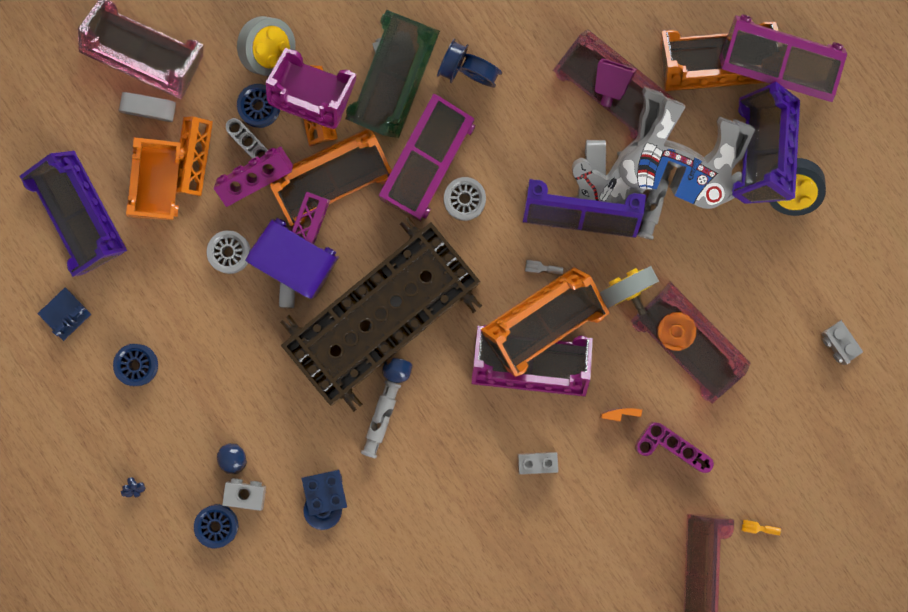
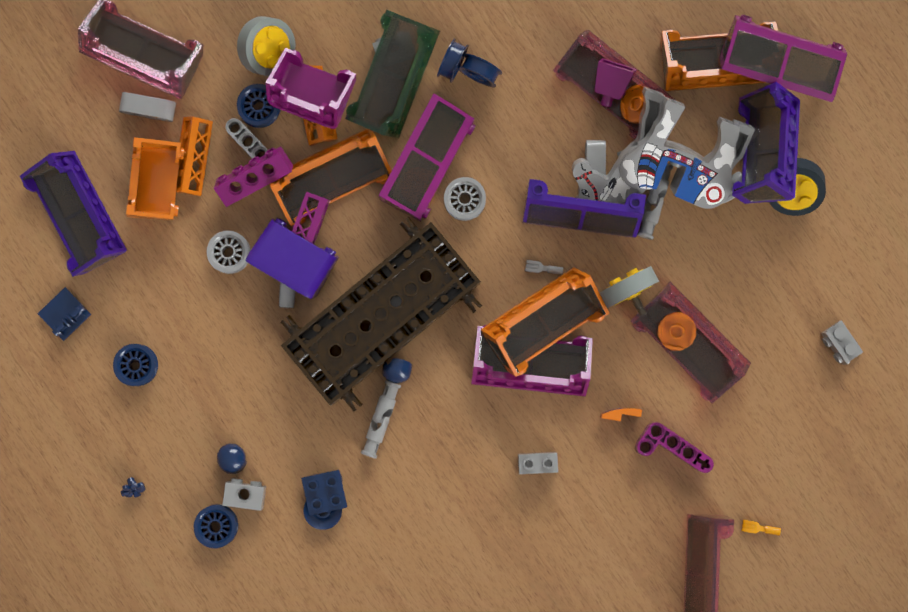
(632, 103): none -> orange tile

